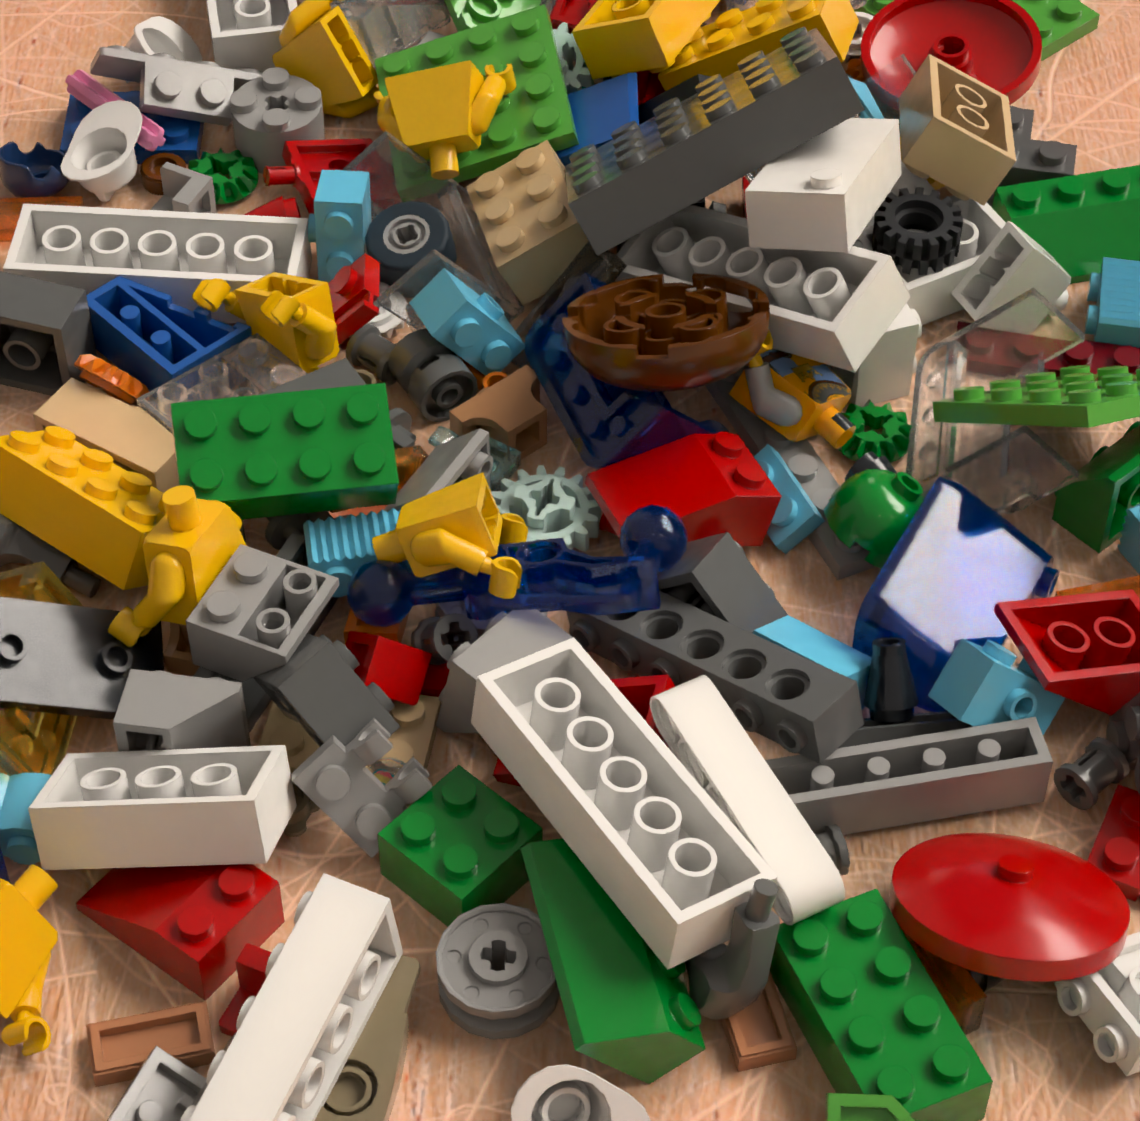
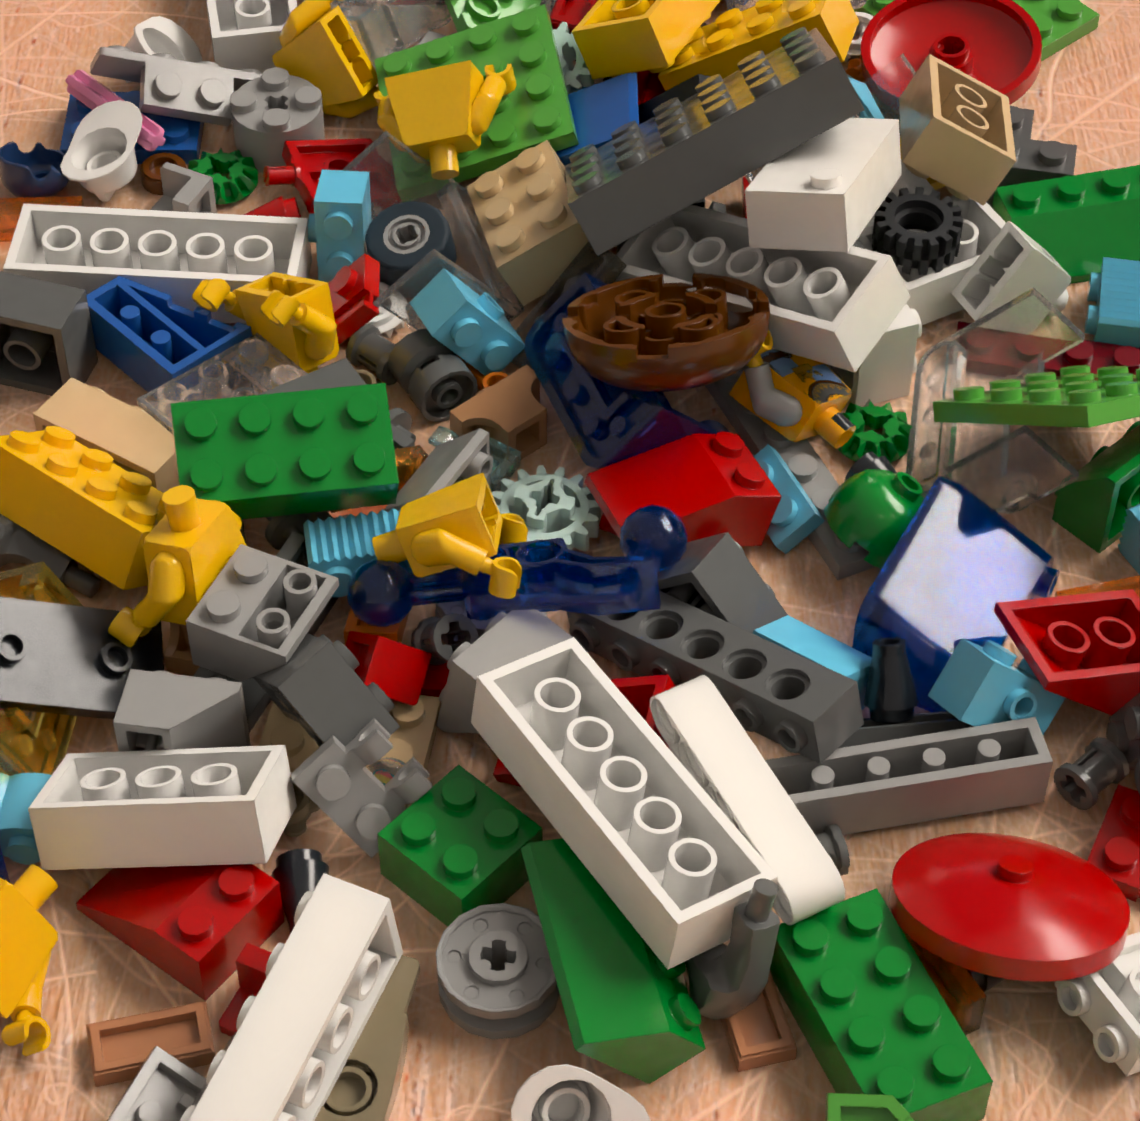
(110, 379): orange gear -> none
(297, 873): none -> black cone

